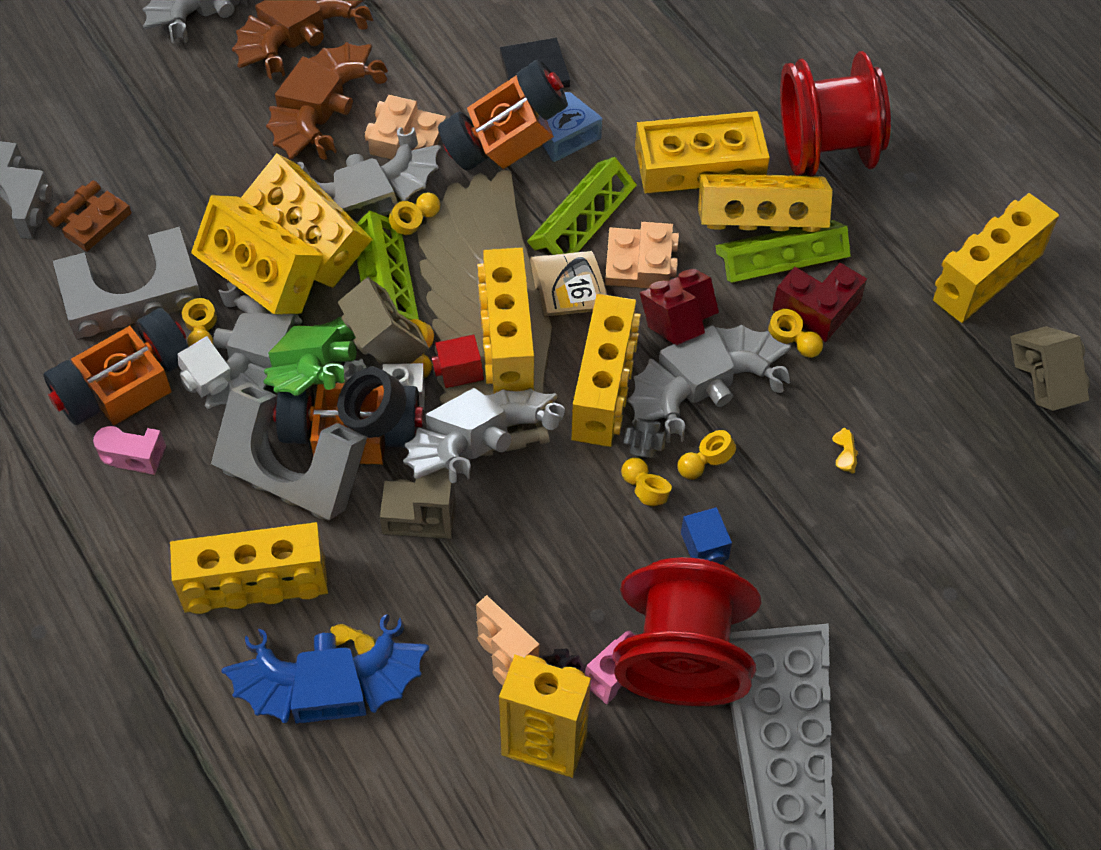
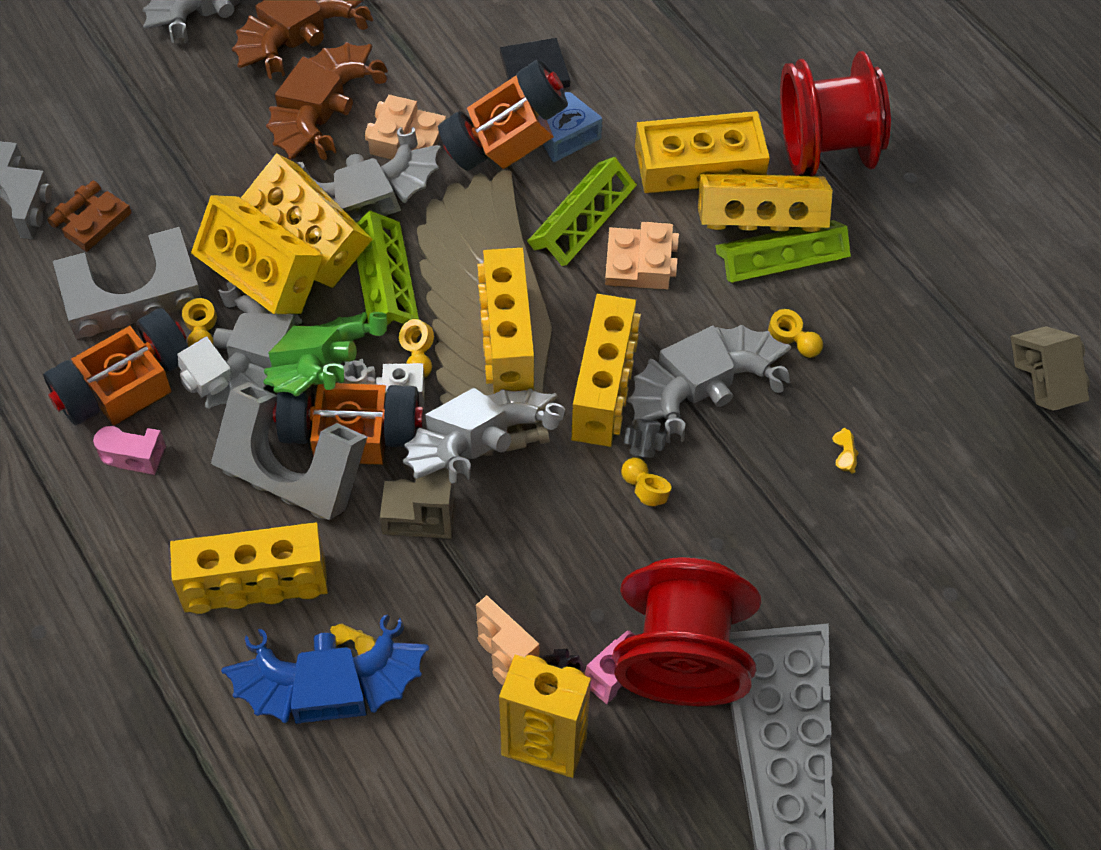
(356, 390): black tyre -> none
(379, 325): dark tan brick -> none
(426, 206): yellow plate -> none
(458, 361): red brick -> none
(567, 282): slope -> none
(680, 305): dark red brick -> none
(706, 536): blue brick -> none
(714, 449): yellow plate -> none
(821, 304): dark red brick -> none
(994, 257): yellow brick -> none

